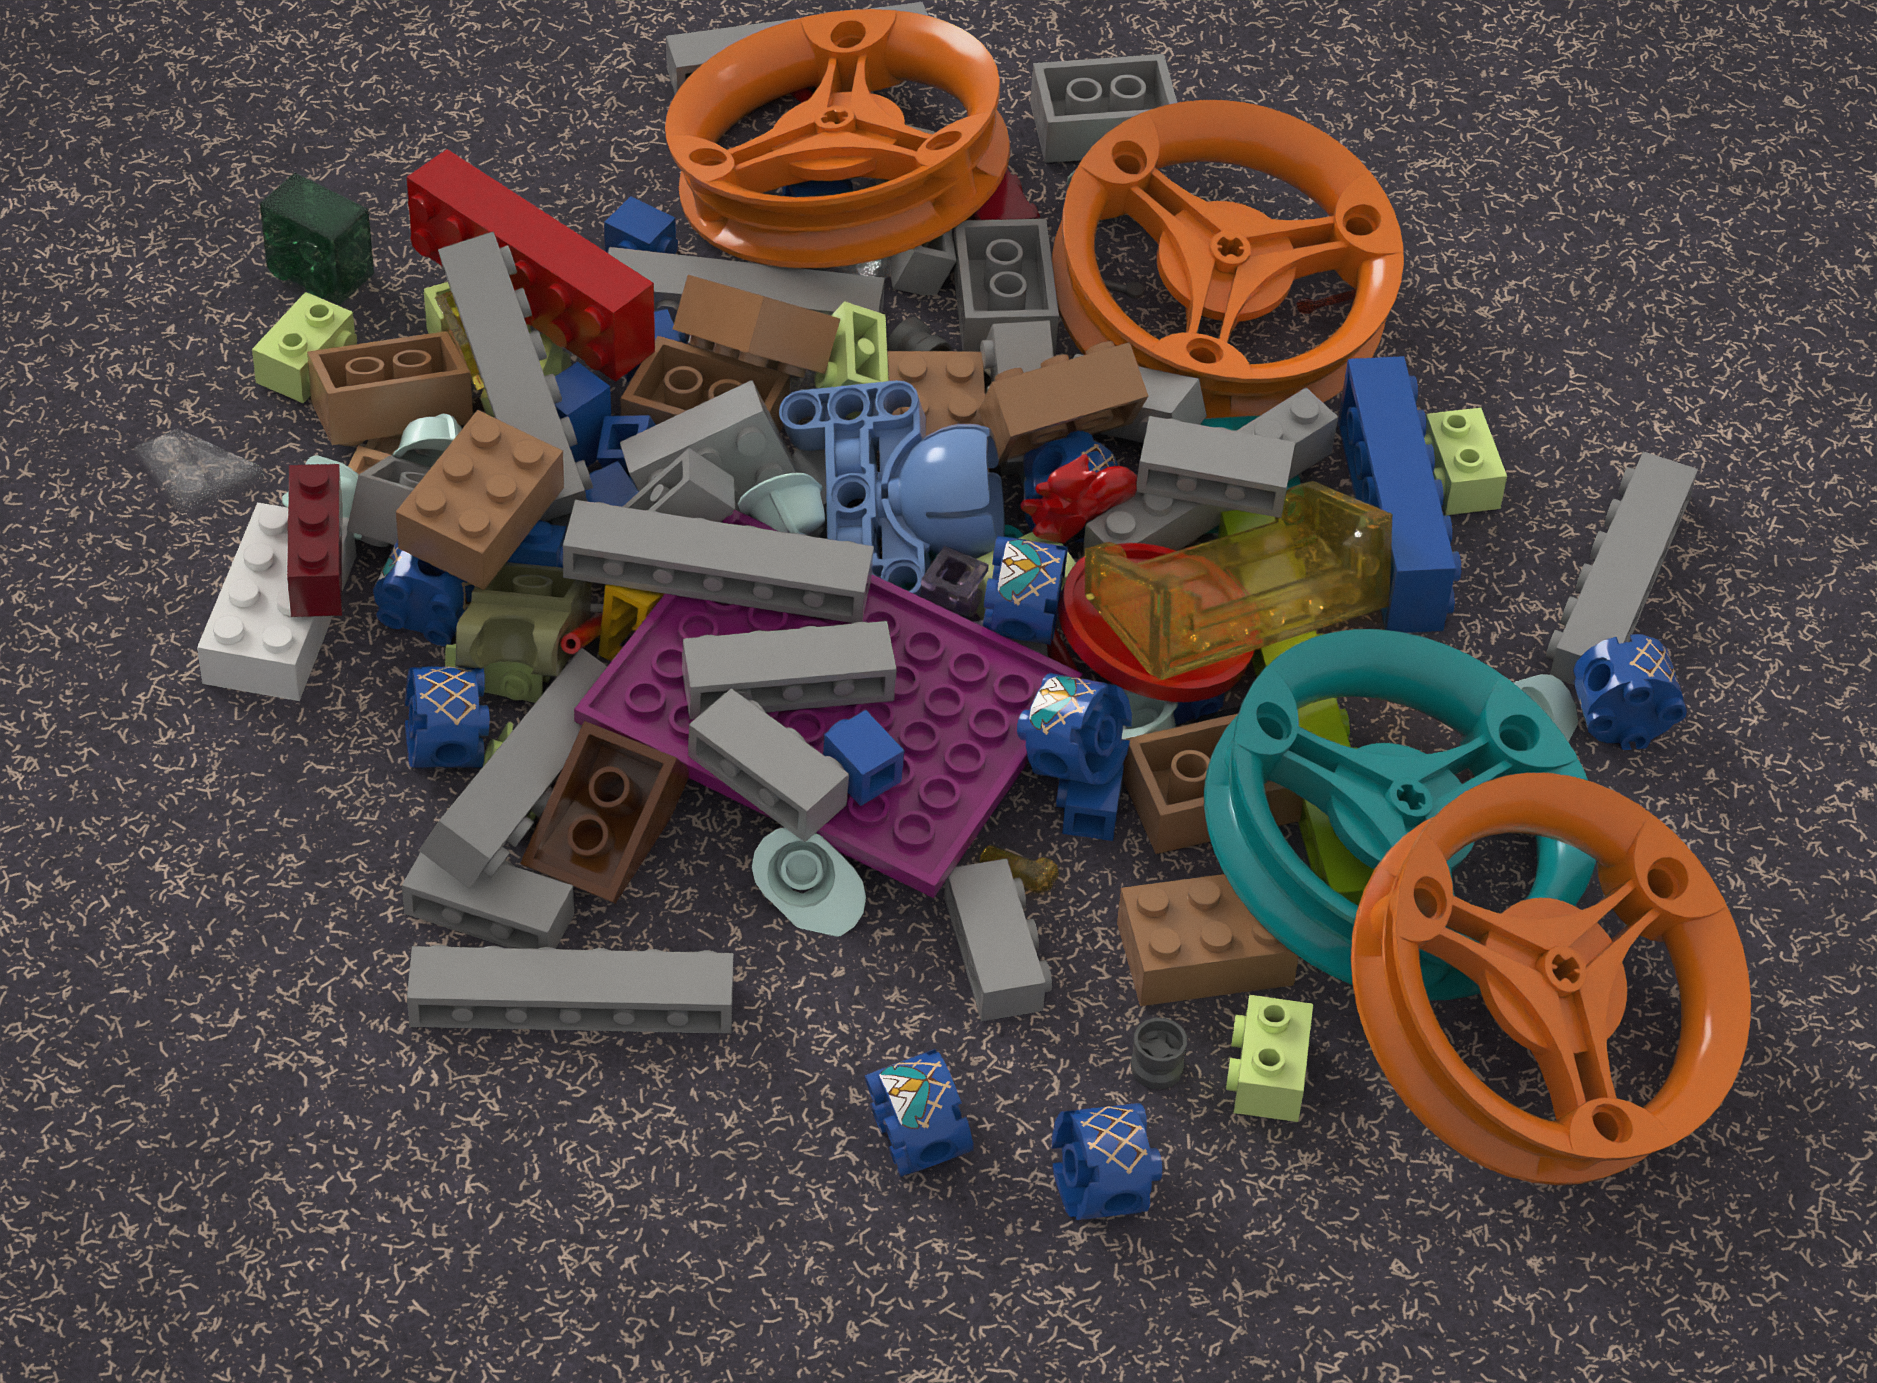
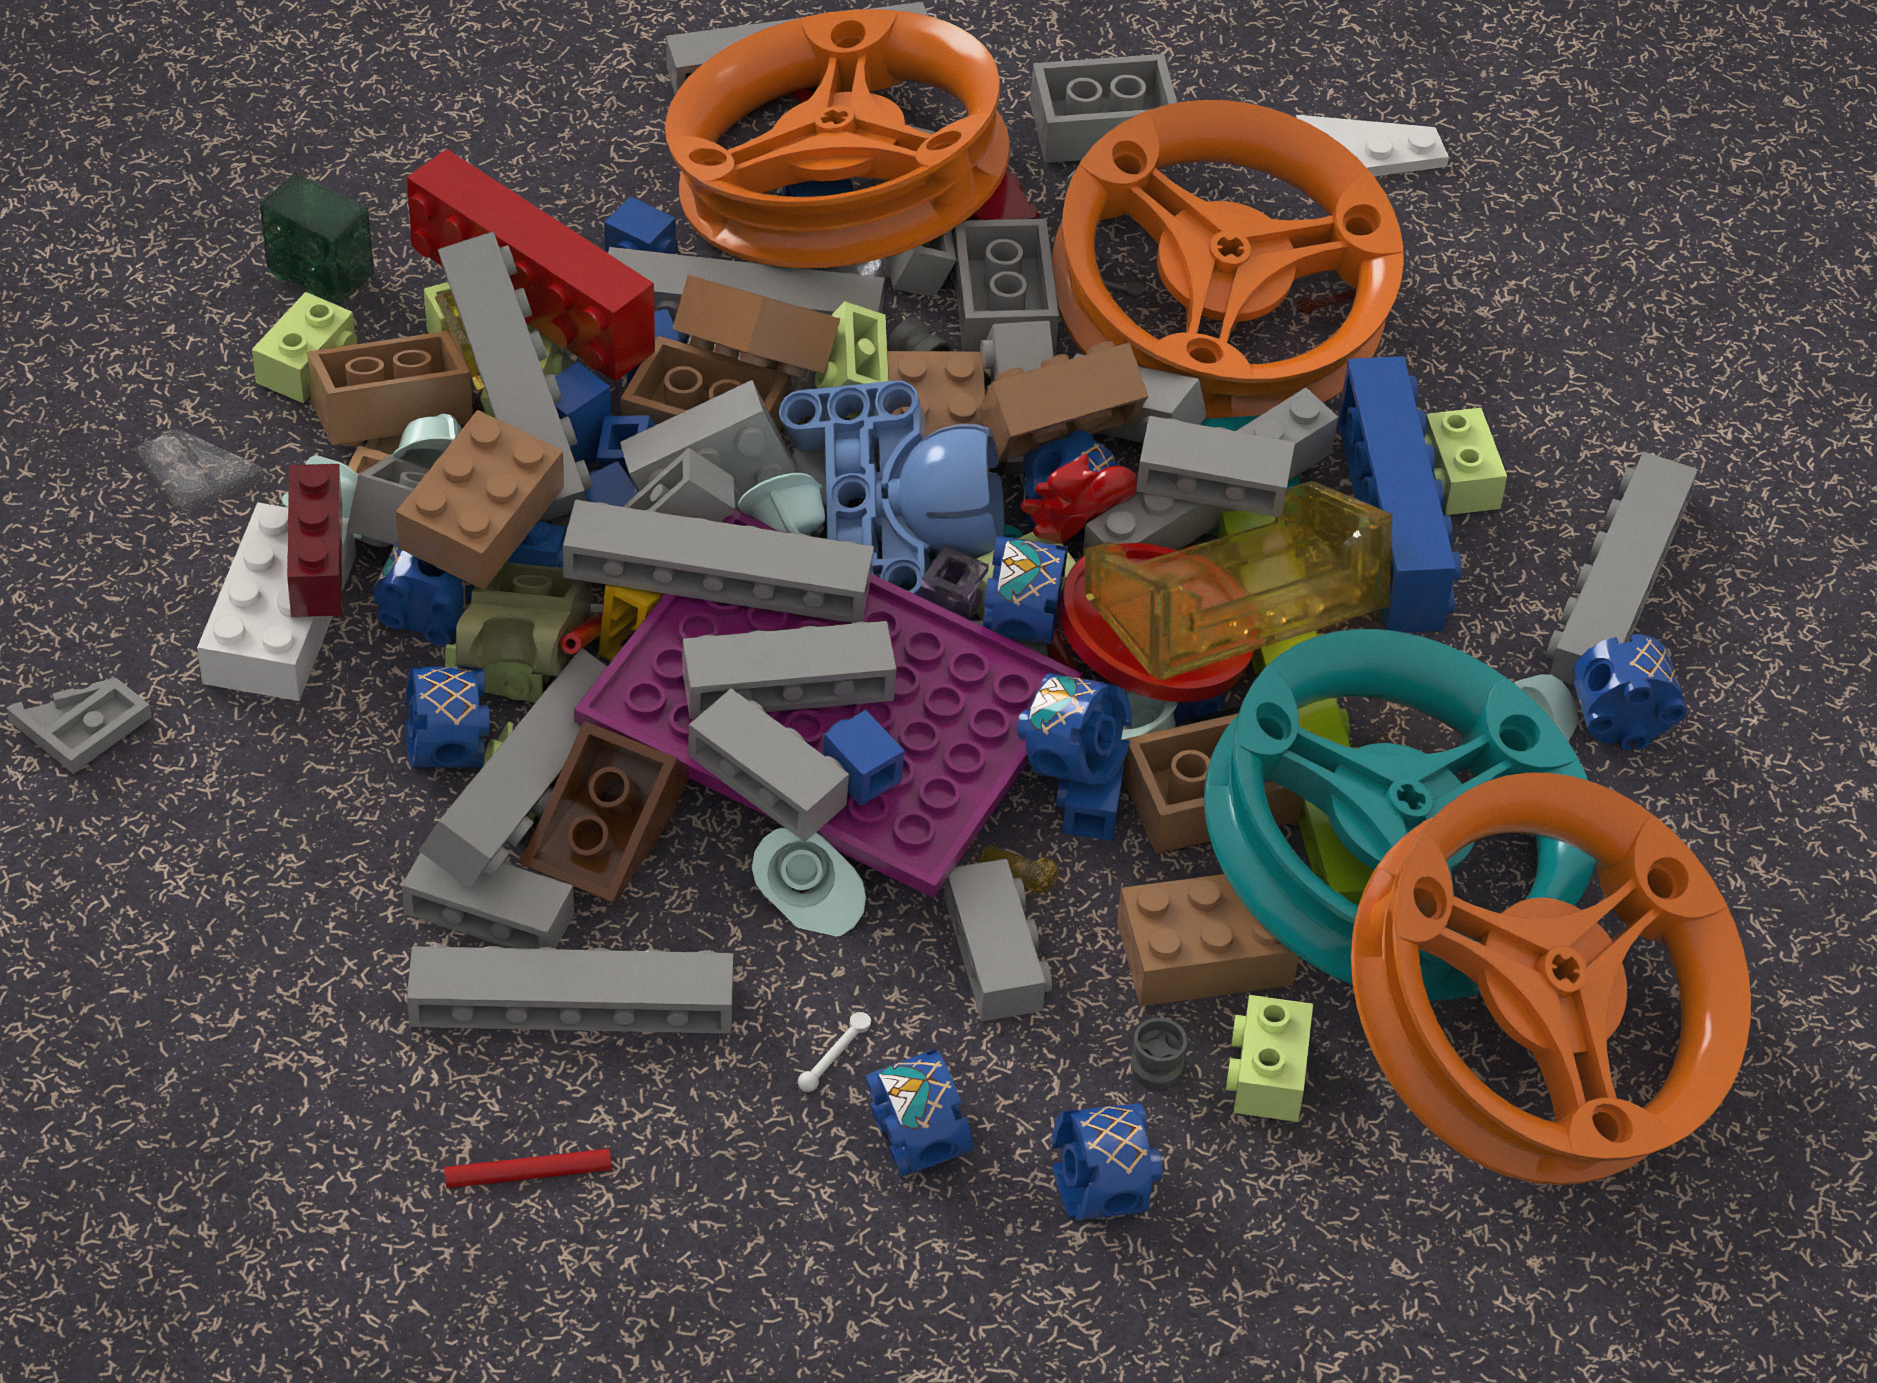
(82, 721): none -> light grey wing
(527, 1168): none -> red piece
(859, 1023): none -> white hinge
(1385, 146): none -> white wing

